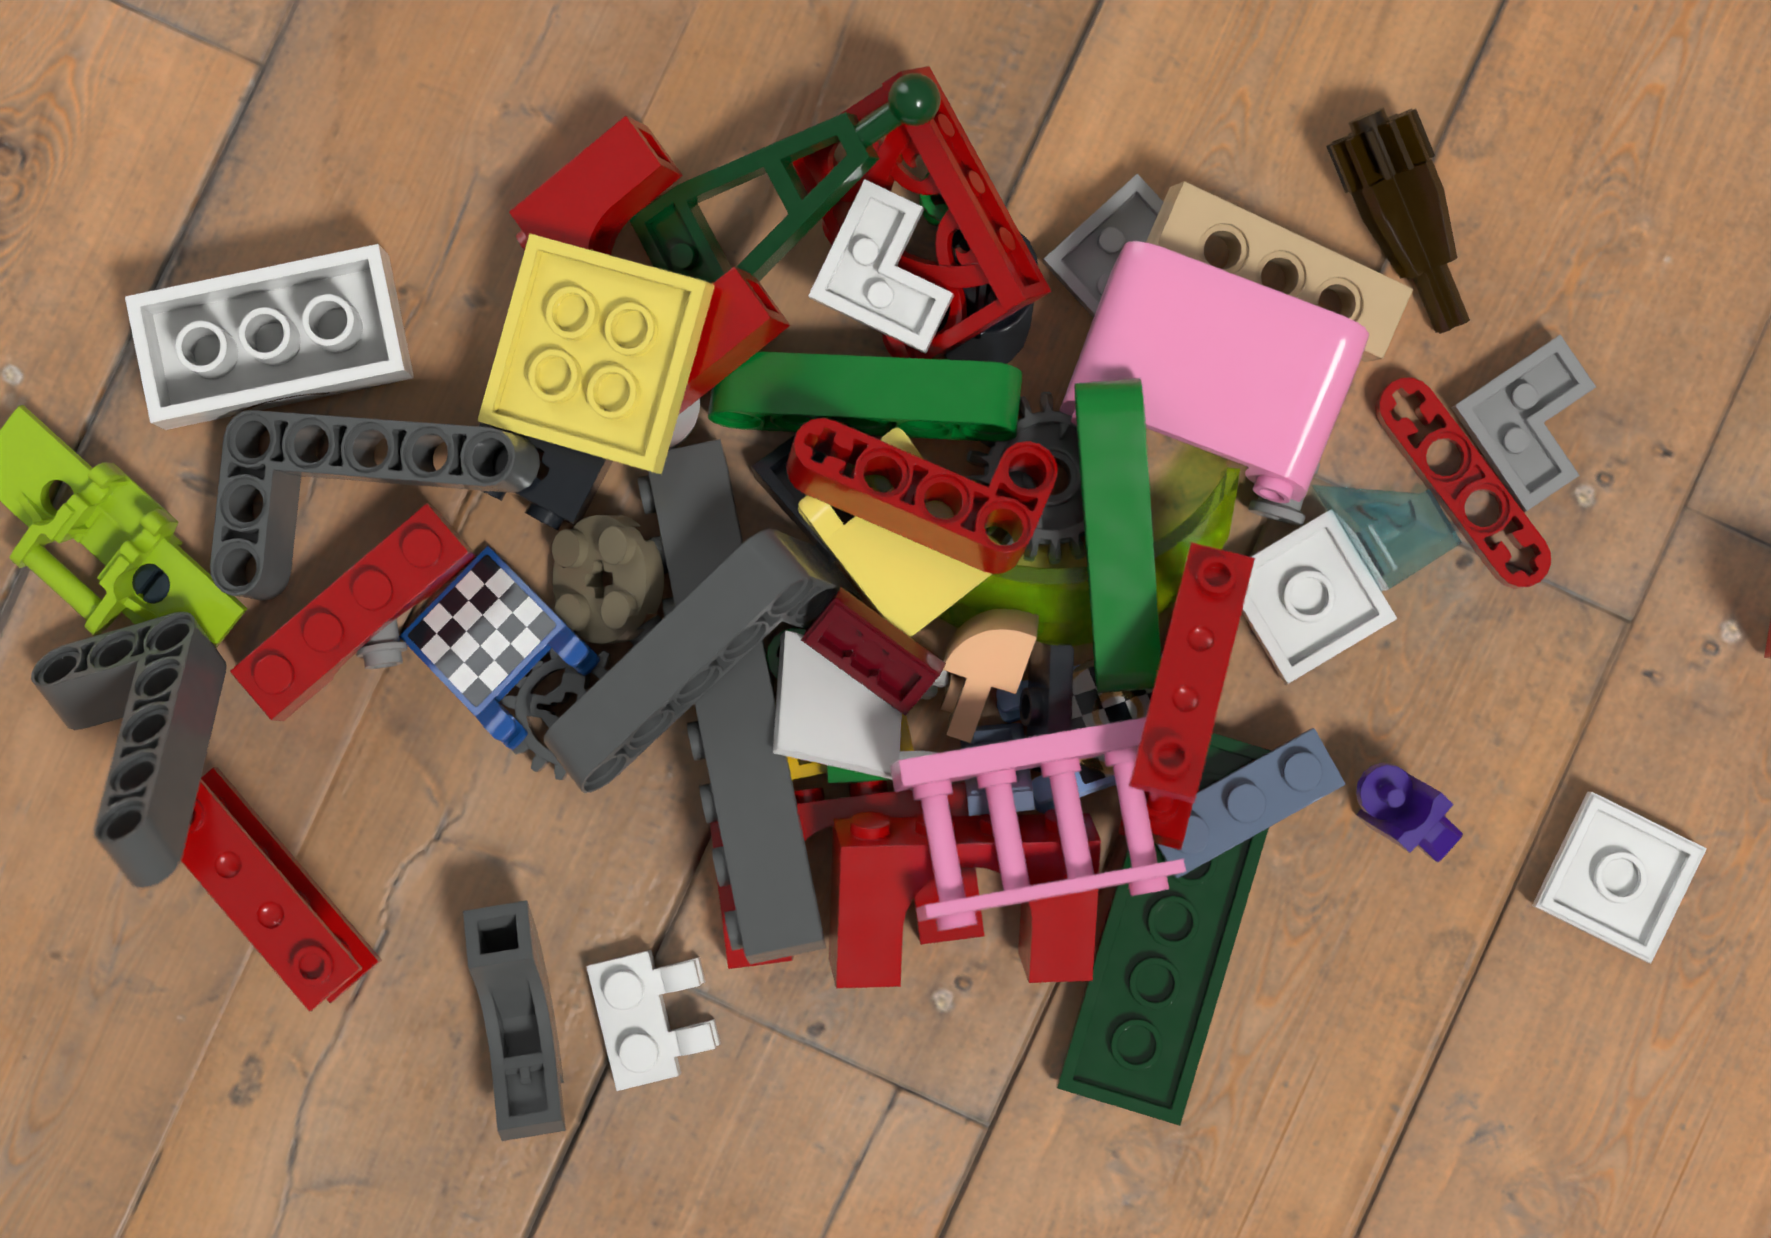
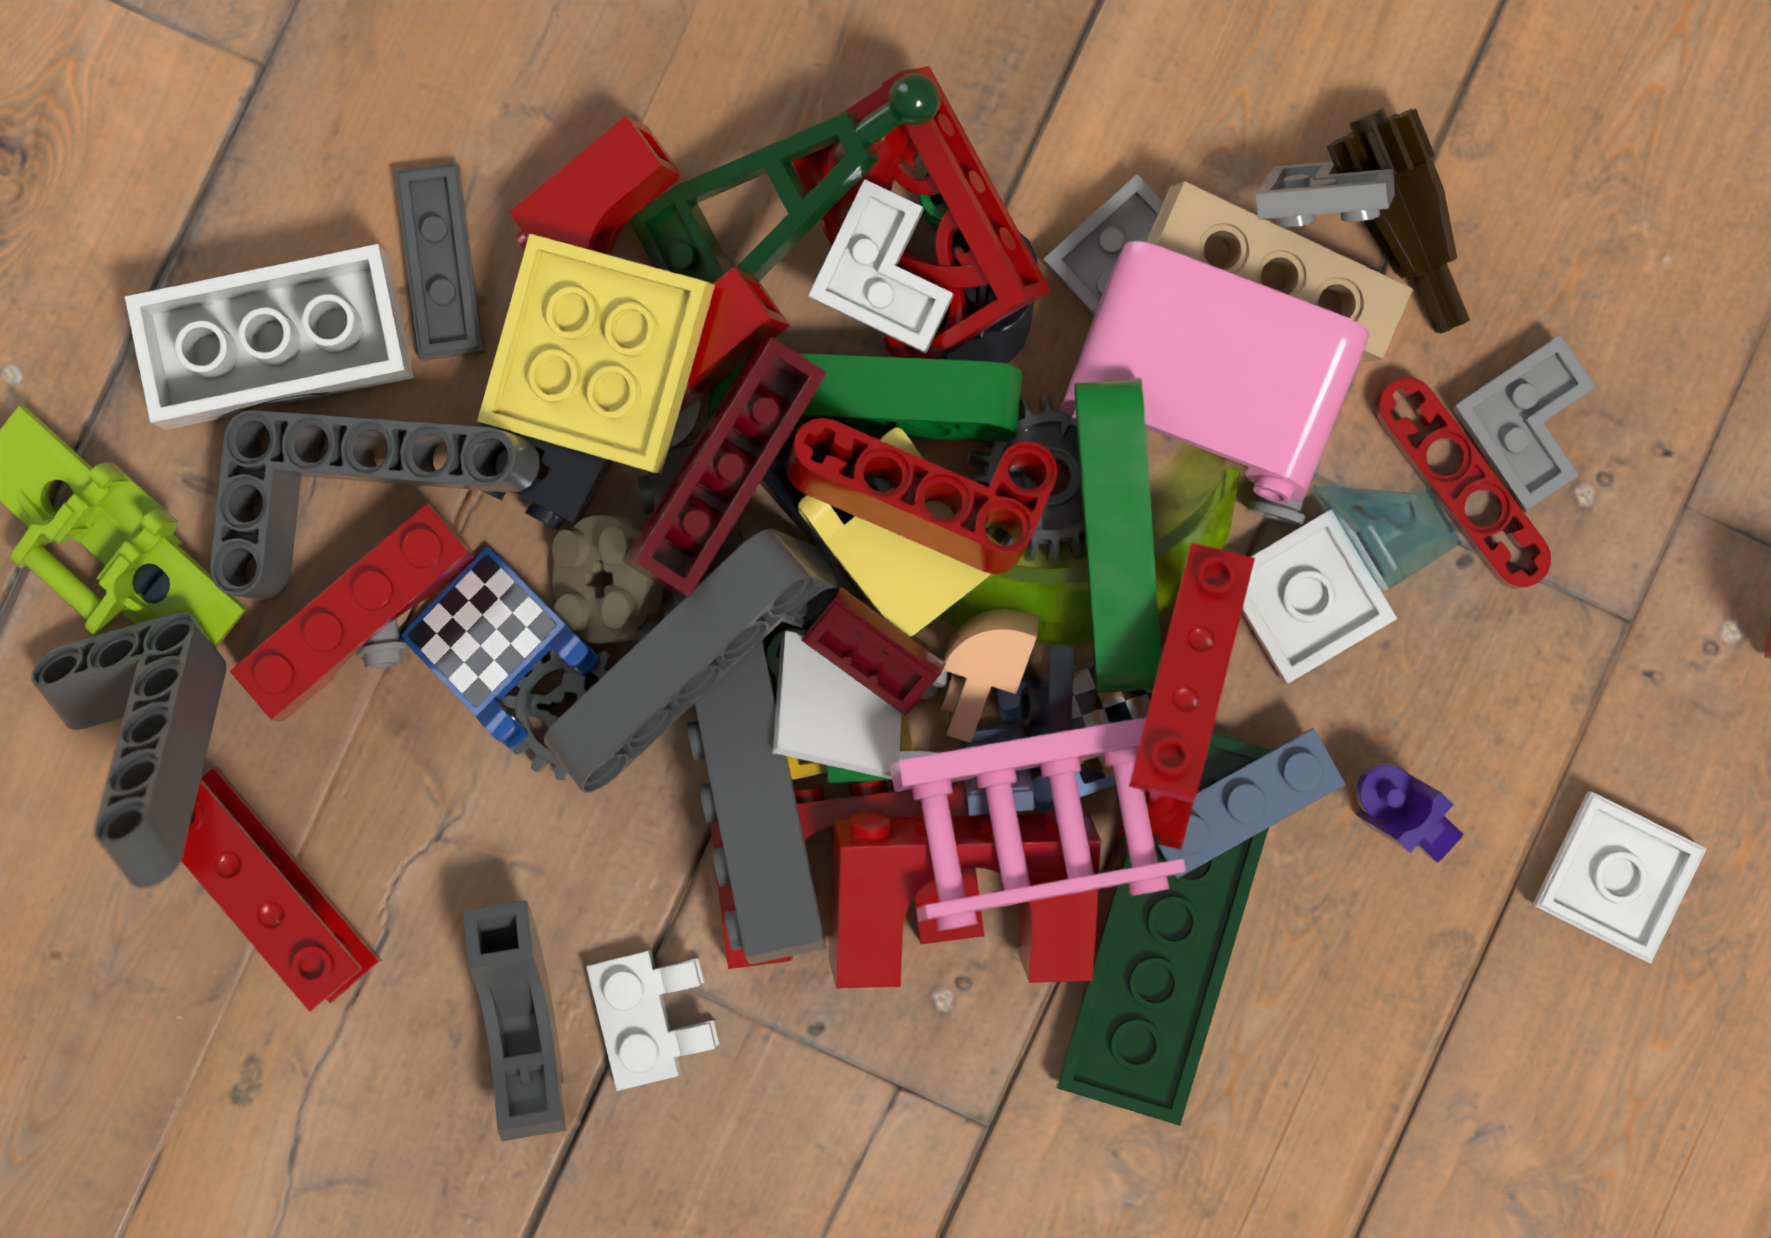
(439, 262): none -> dark grey tile
(724, 467): none -> dark red brick
(1304, 190): none -> light grey plate

